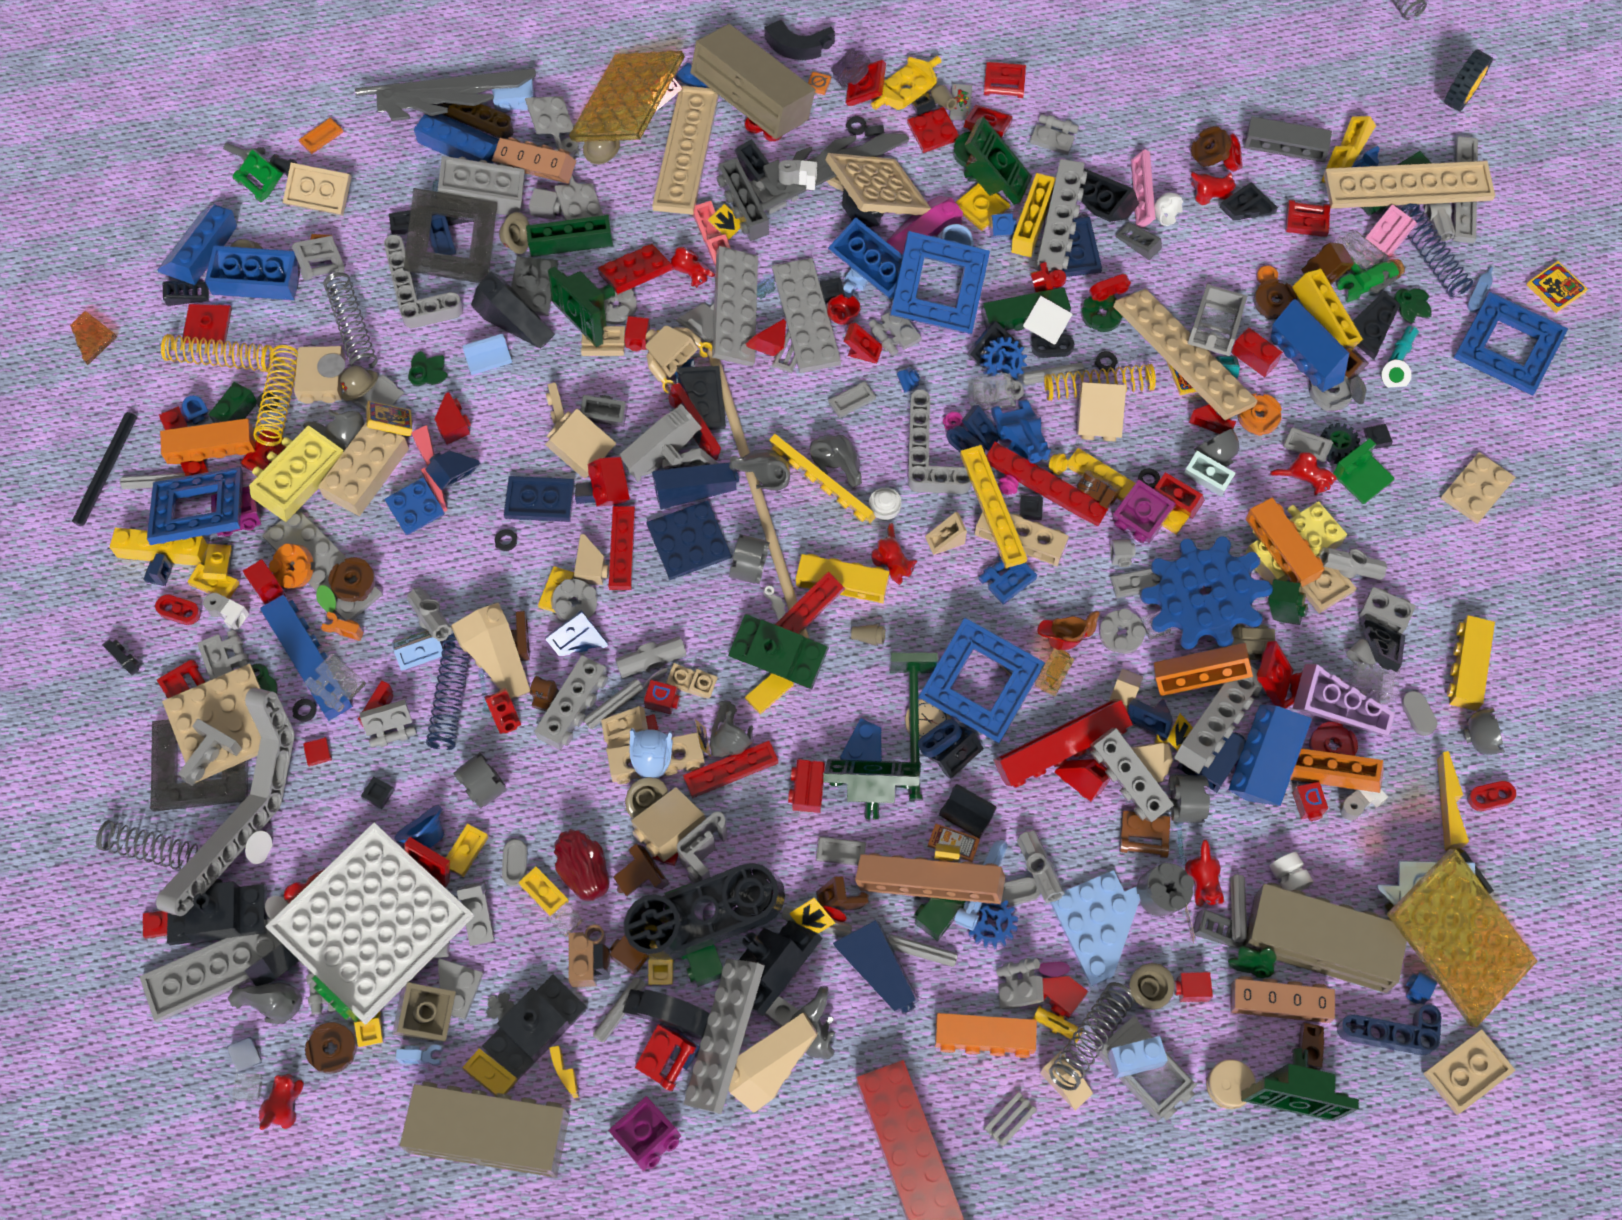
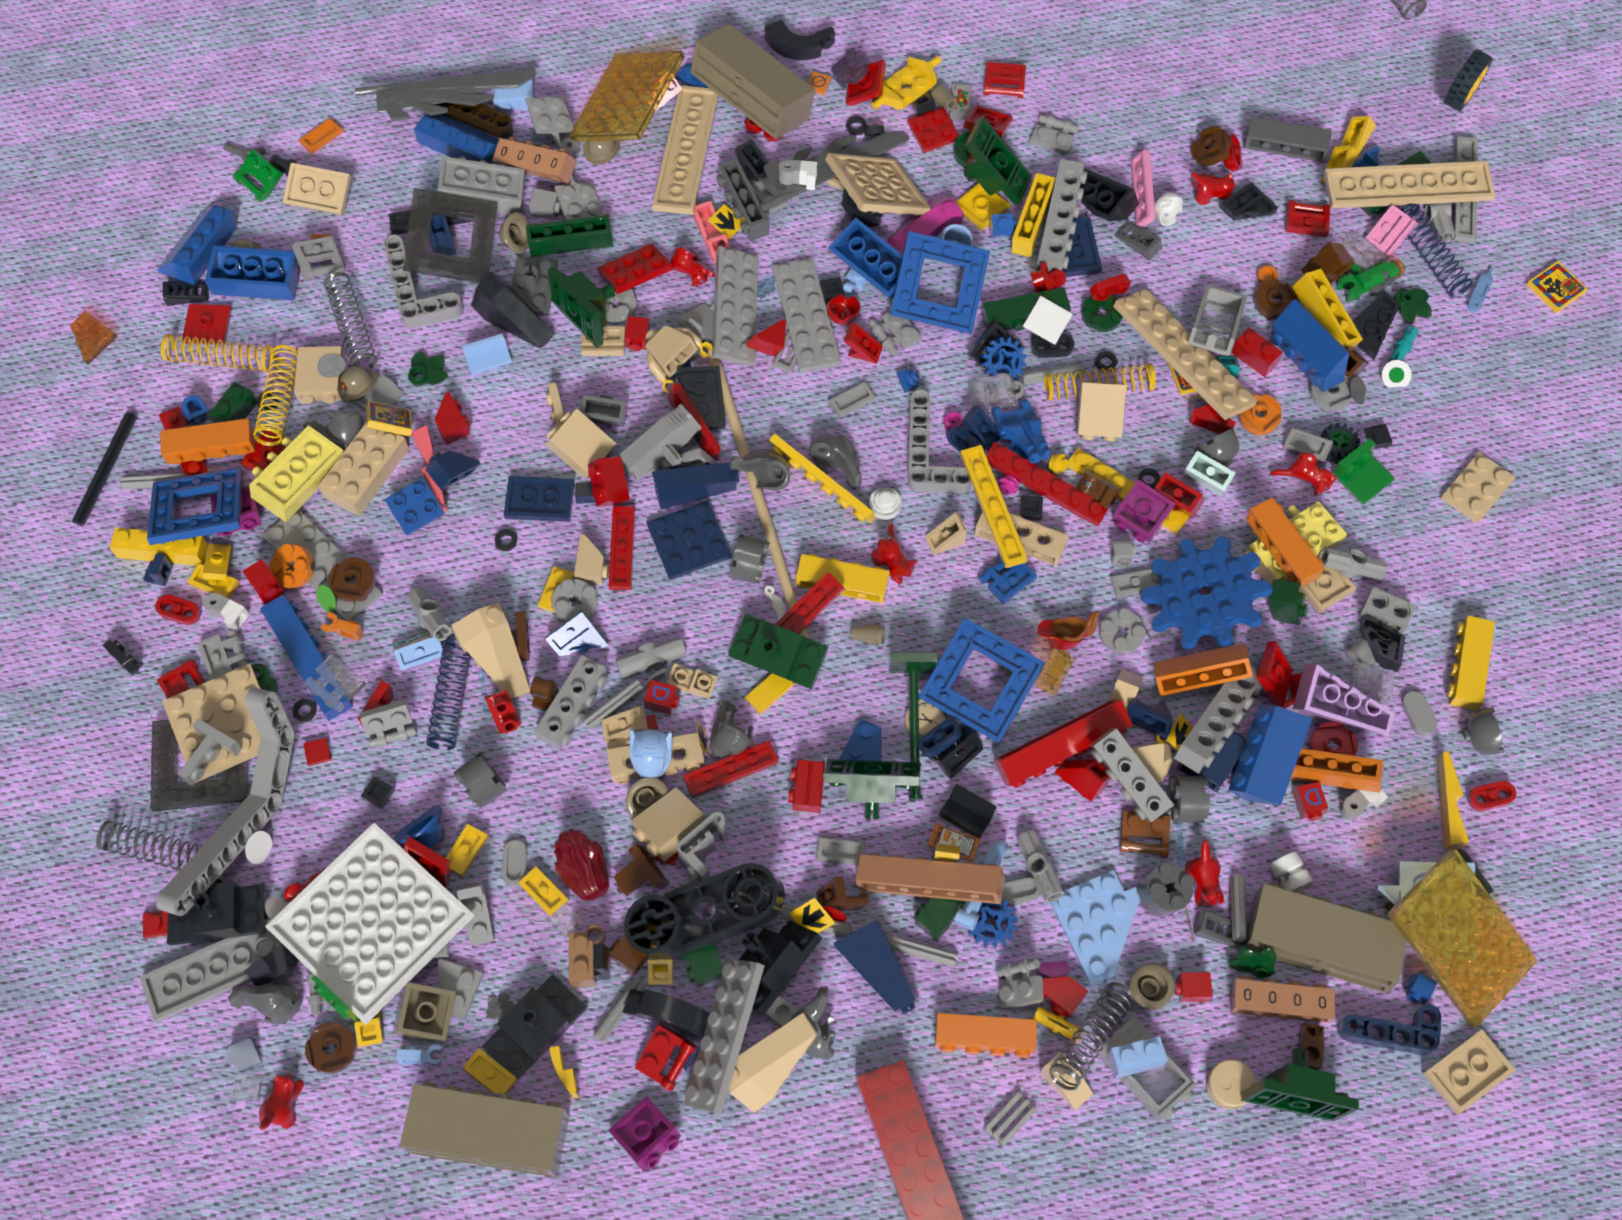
(1255, 639): dark tan brick -> none
(1525, 377): blue plate -> none

